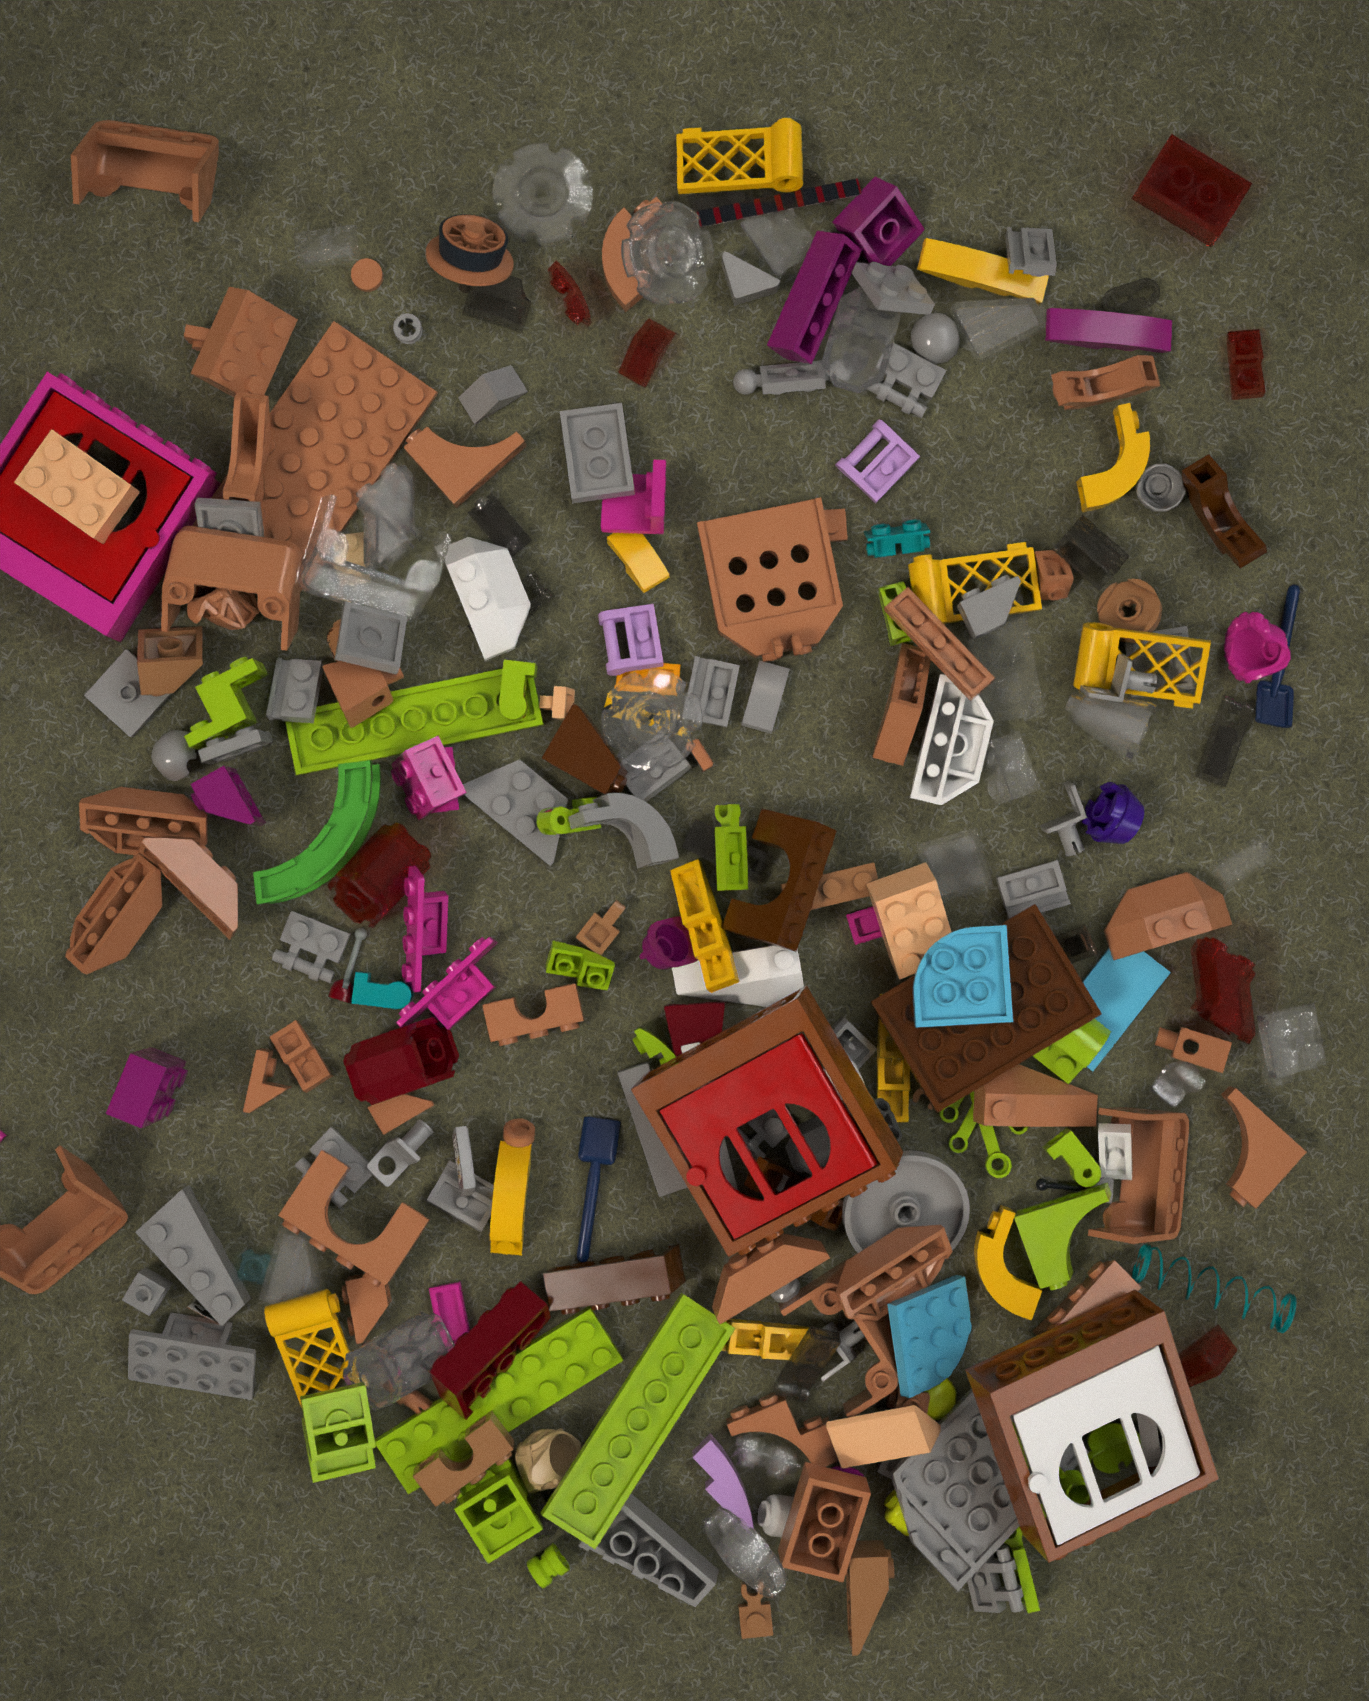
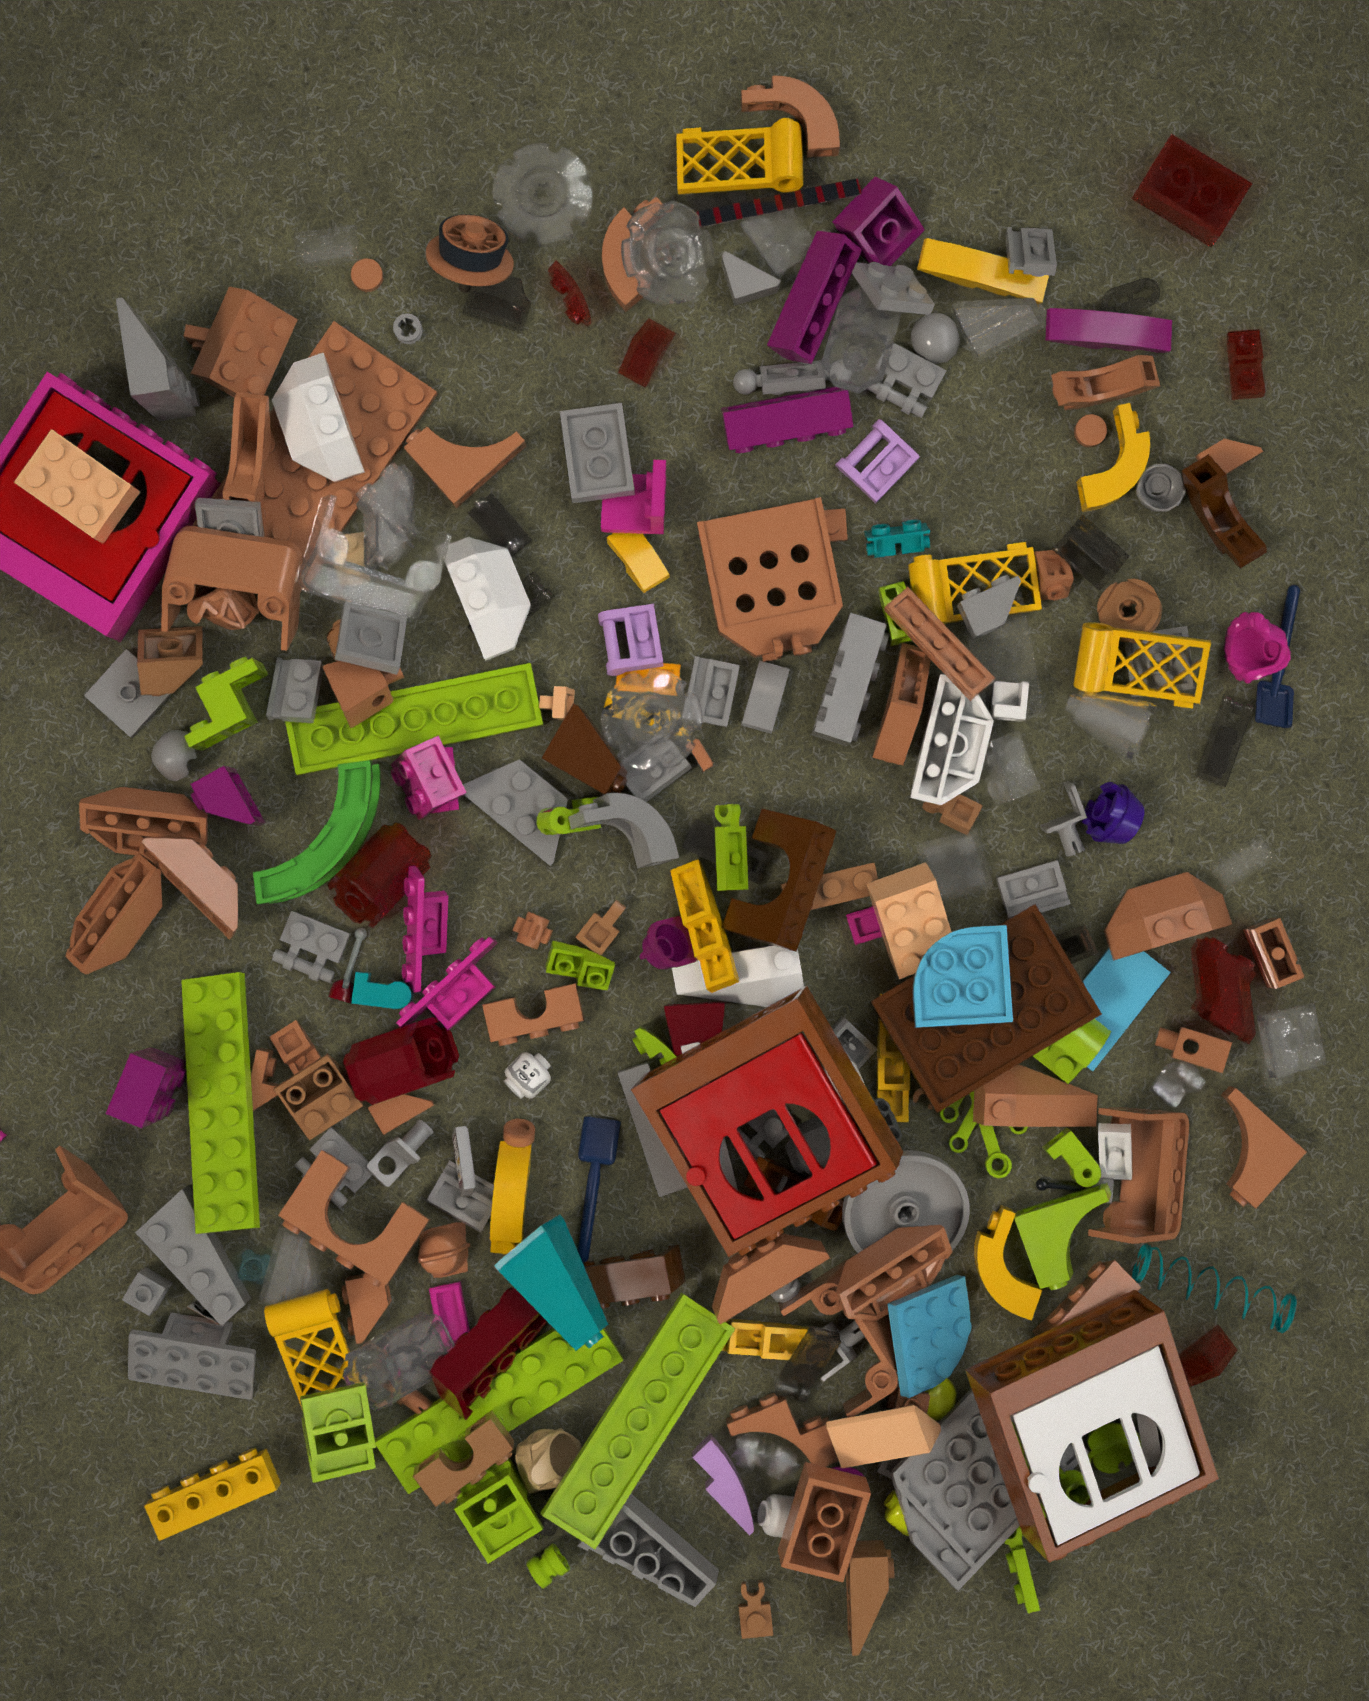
(146, 159): nougat windscreen -> none
(152, 372): none -> light grey slope
(212, 1494): none -> yellow brick
(220, 1103): none -> lime plate
(226, 750): light grey plate -> none
(316, 421): none -> white wedge
(318, 1096): none -> medium nougat slope
(444, 1250): none -> nougat piece
(492, 393): light grey slope -> none
(513, 688): lime leg -> none
(527, 1075): none -> white head
(532, 930): none -> nougat gear
(555, 1282): none -> teal slope
(745, 1552): clear piece -> none
(787, 418): none -> magenta brick
(802, 103): none -> nougat arch
(849, 680): none -> light grey wedge
(957, 813): none -> medium nougat plate
(986, 1588): light grey plate -> none
(1009, 701): none -> white panel
(1090, 430): none -> nougat tile
(1122, 680): light grey bracket -> none
(1230, 454): none -> nougat tile
(1273, 953): none -> nougat brick

